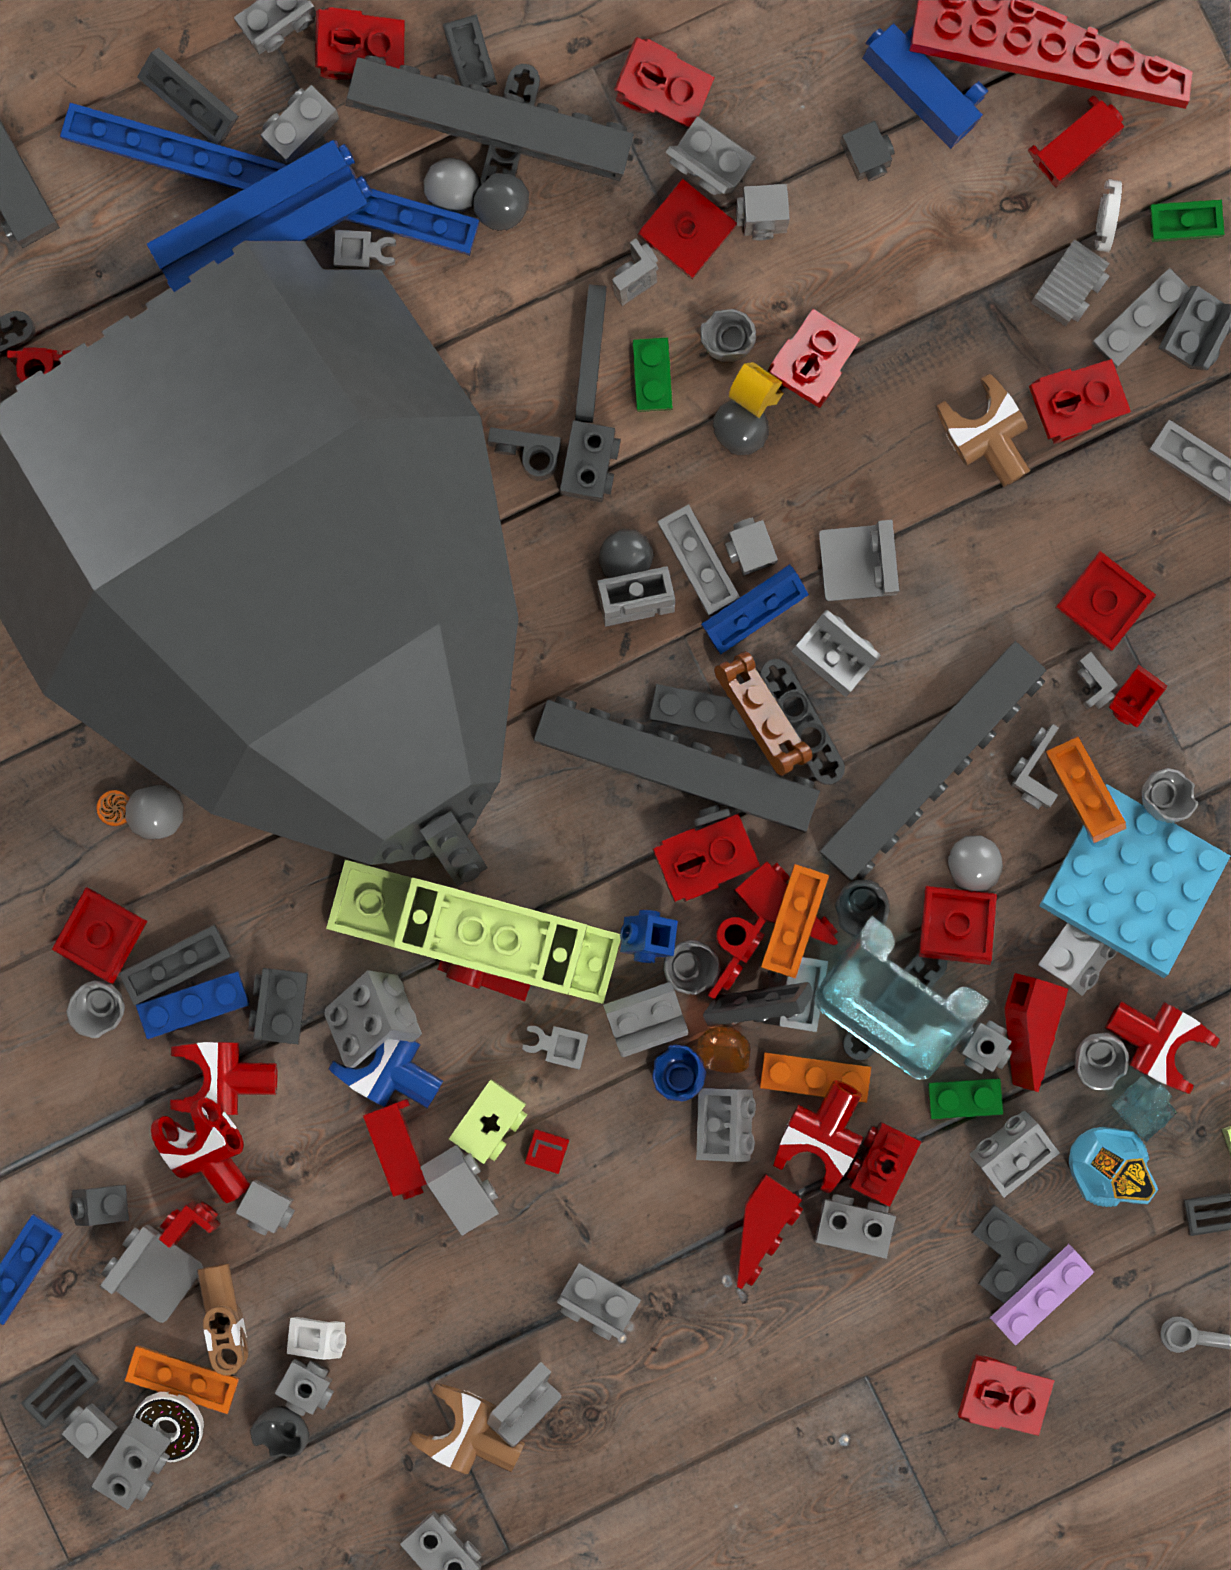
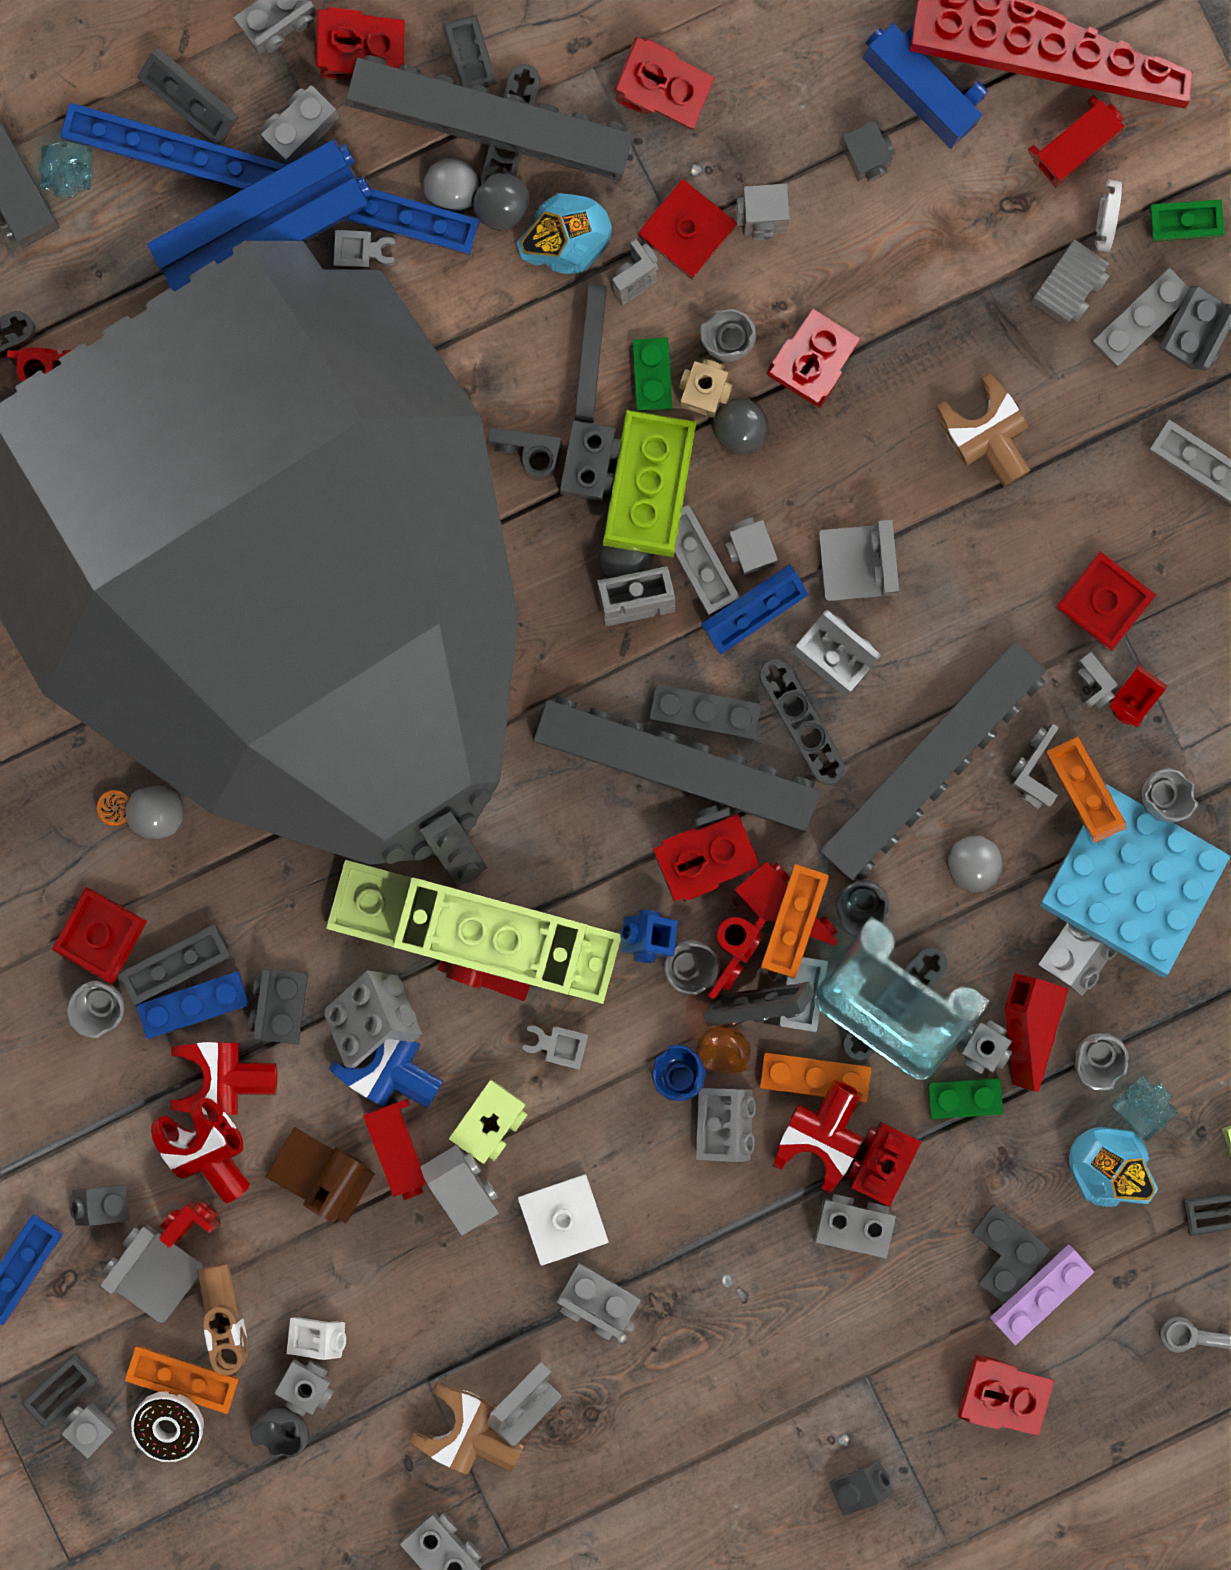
(66, 168): none -> clear light blue brick
(132, 1463): light grey brick -> none
(265, 1208): light grey brick -> none
(321, 1176): none -> reddish brown piece
(547, 1151): red tile -> none
(563, 1219): none -> white plate
(566, 234): none -> medium azure helmet
(646, 1019): light grey bracket -> none
(649, 483): none -> lime tile
(705, 400): none -> tan brick
(712, 157): light grey bracket -> none
(755, 389): yellow brick -> none
(762, 714): dark orange plate -> none
(764, 1217): red slope -> none
(861, 1488): none -> dark grey bracket
(958, 925): red plate -> none
(1014, 1153): light grey bracket -> none
(1078, 399): red piece -> none
(1159, 1040): red connector -> none

